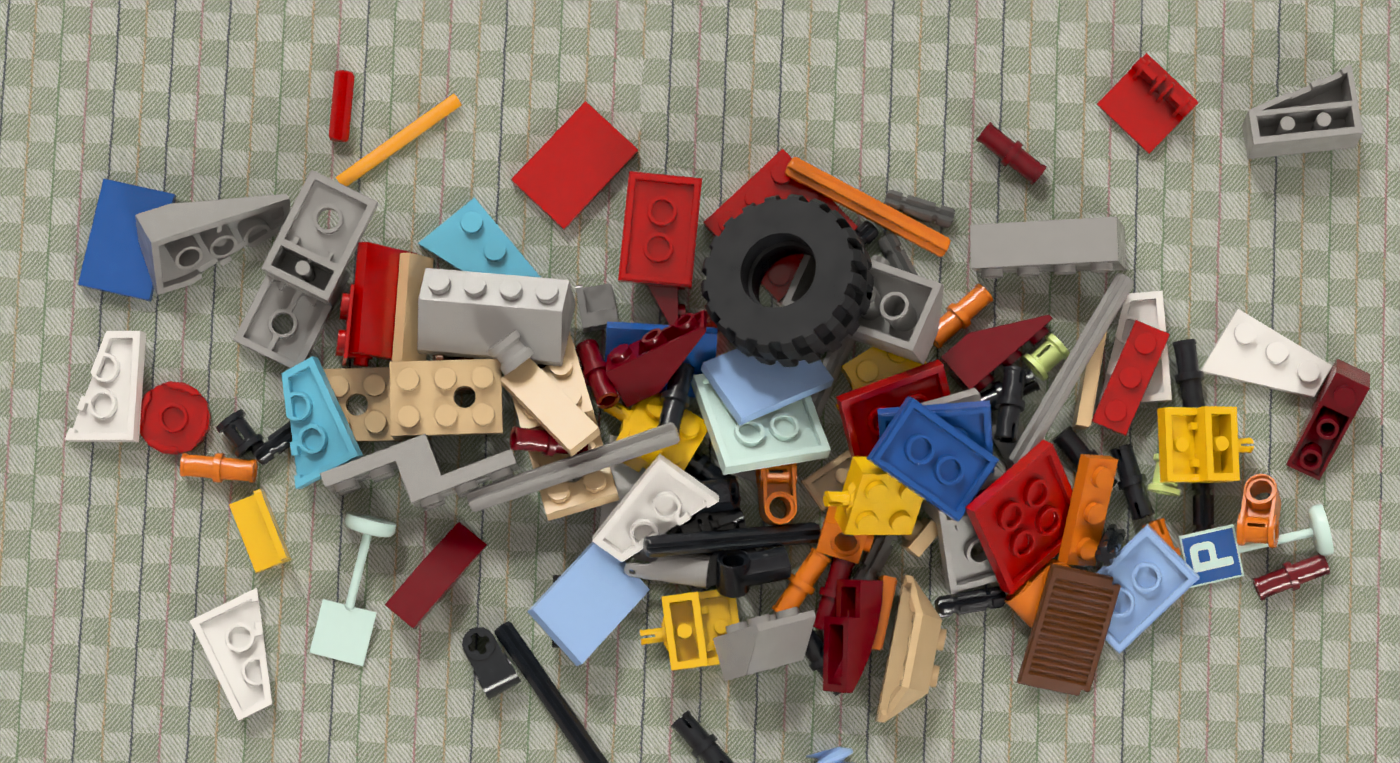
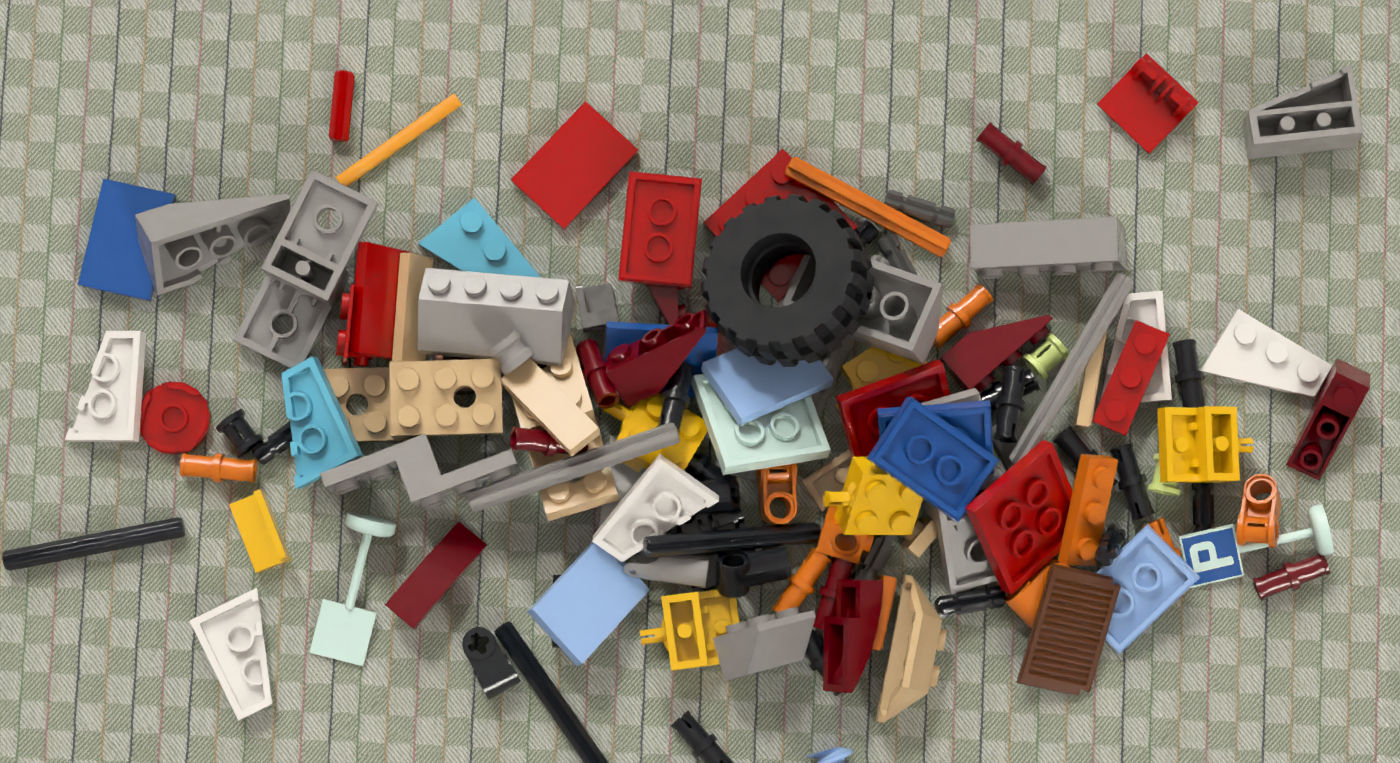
(93, 543): none -> black axle

